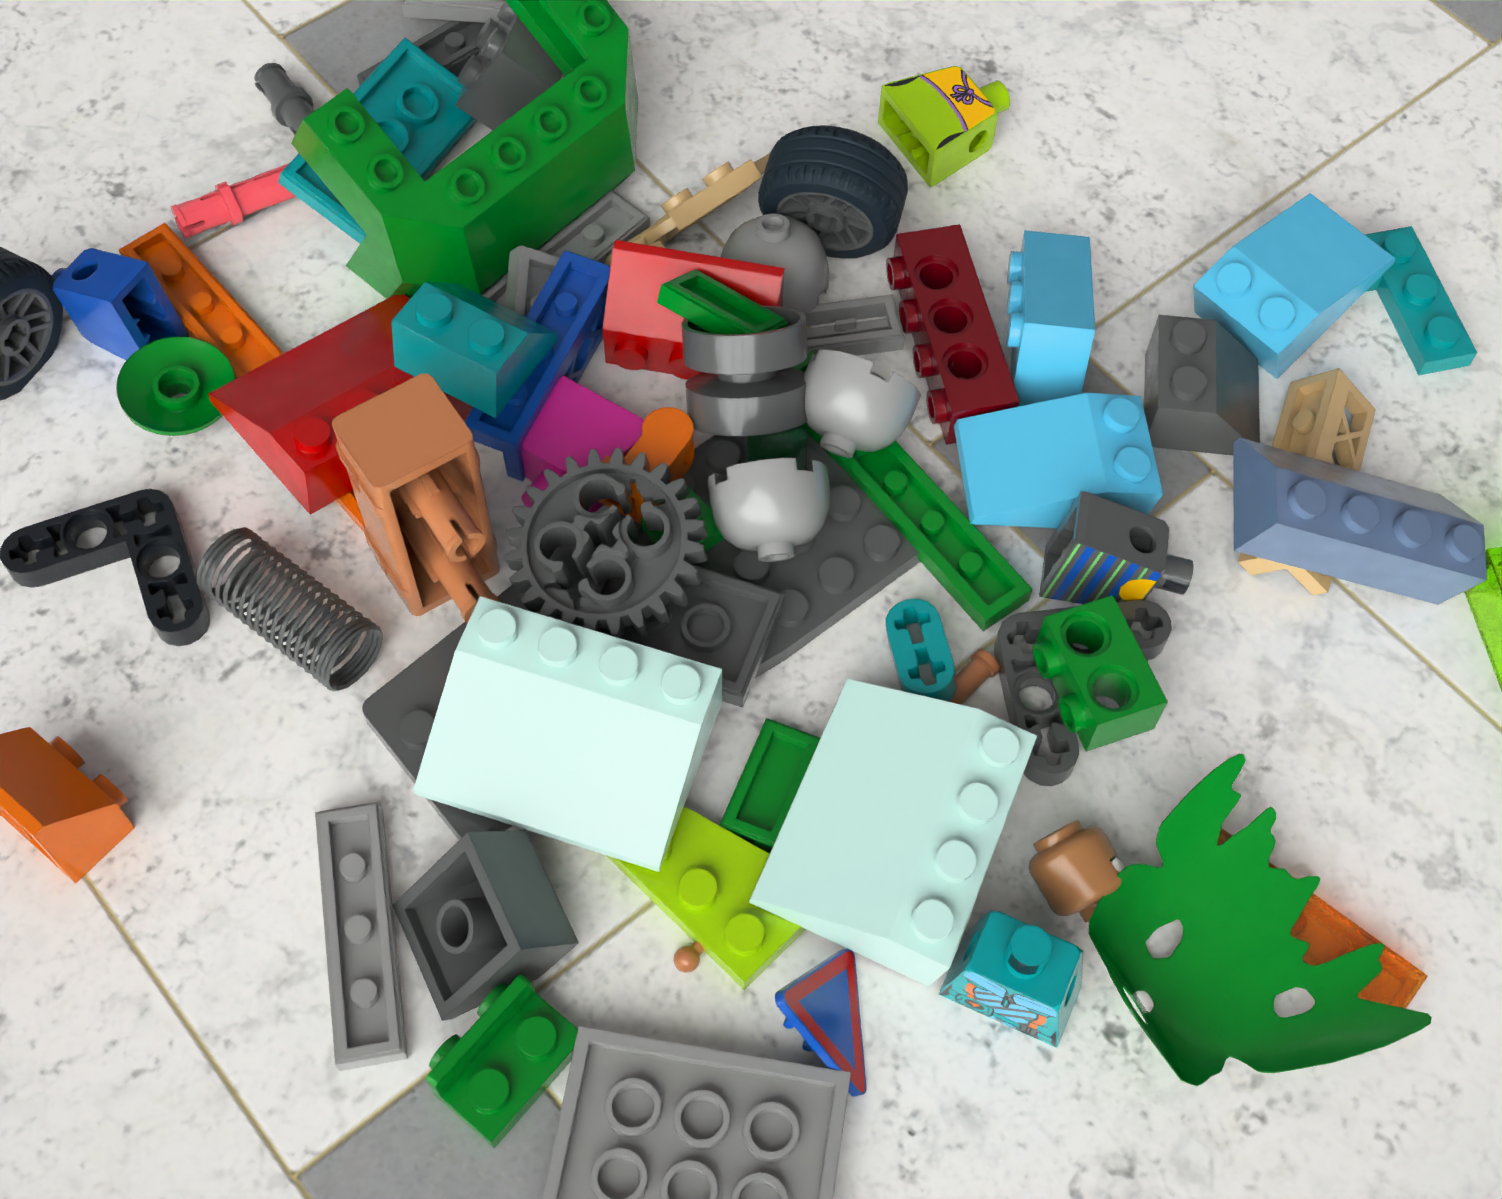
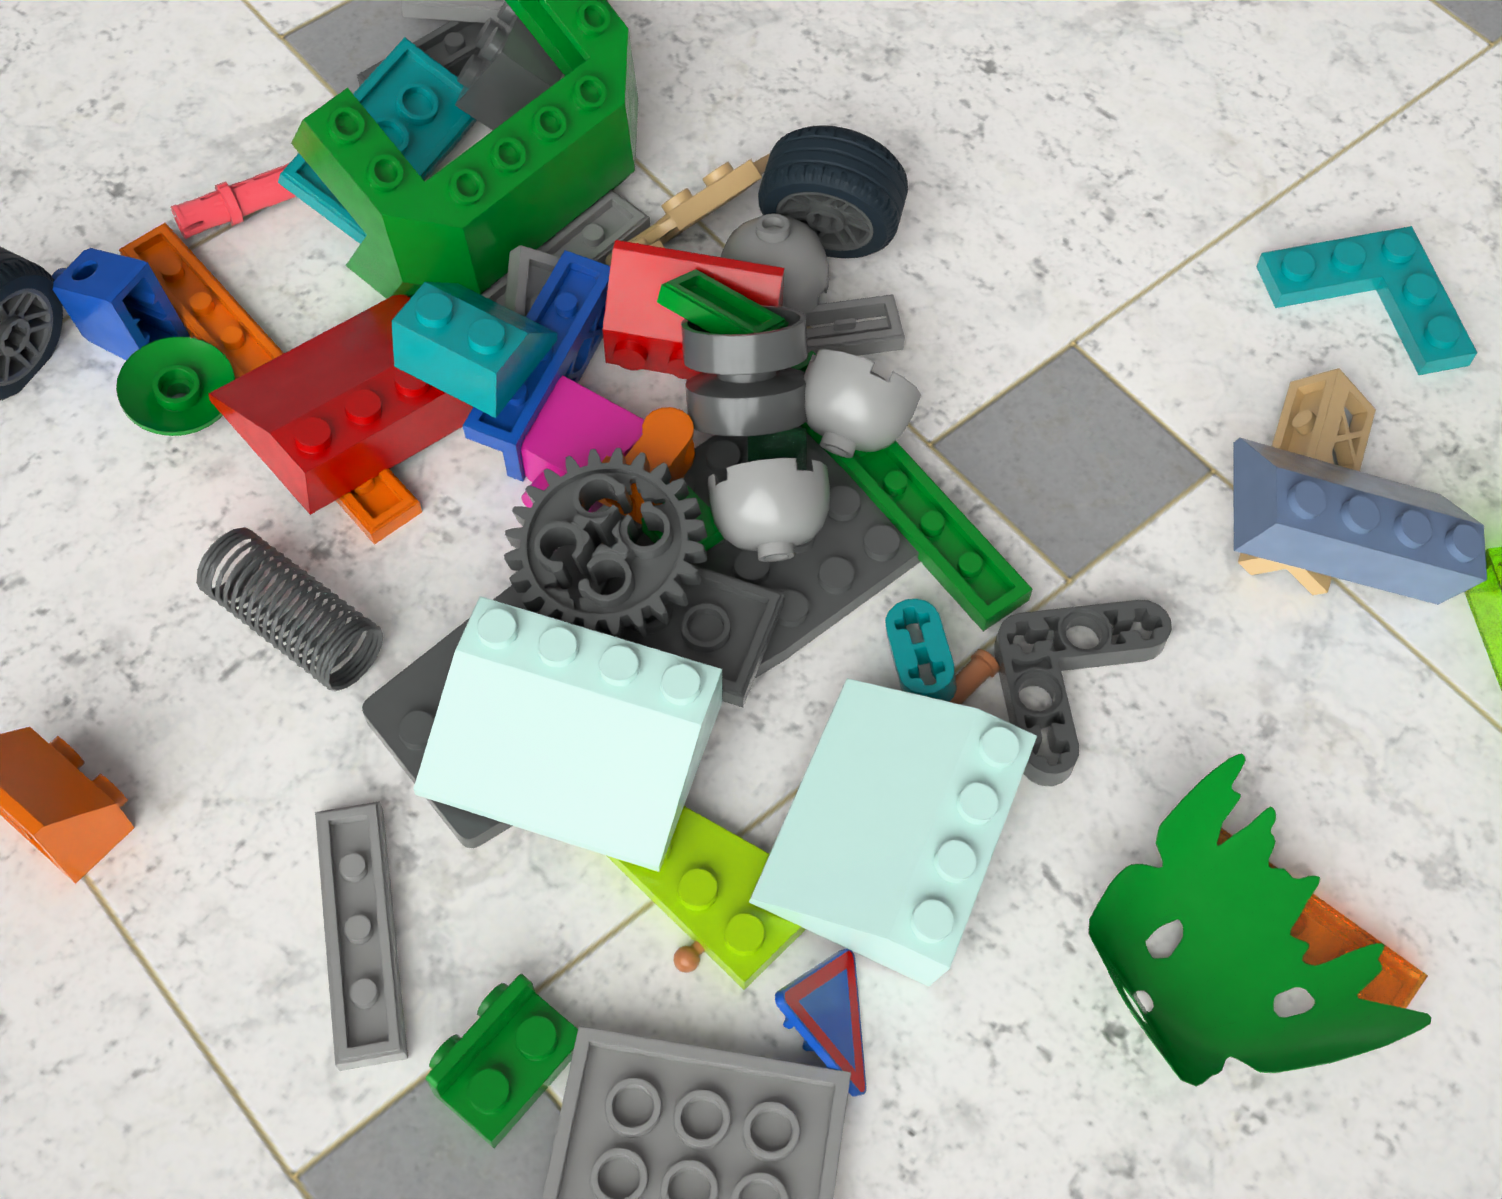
(140, 543): black beam -> none
(288, 102): dark grey pin -> none
(420, 495): nougat piece -> none
(483, 919): dark grey slope -> none
(769, 783): green tile -> none
(941, 119): lime torso -> none
(949, 327): dark red brick -> none
(1016, 976): teal torso -> none
(1037, 458): medium azure slope -> none
(1050, 315): medium azure wedge -> none
(1075, 869): medium nougat head -> none
(1110, 552): dark grey torso -> none
(1111, 670): green brick -> none
(1199, 387): dark grey slope -> none
(1290, 282): medium azure slope -> none

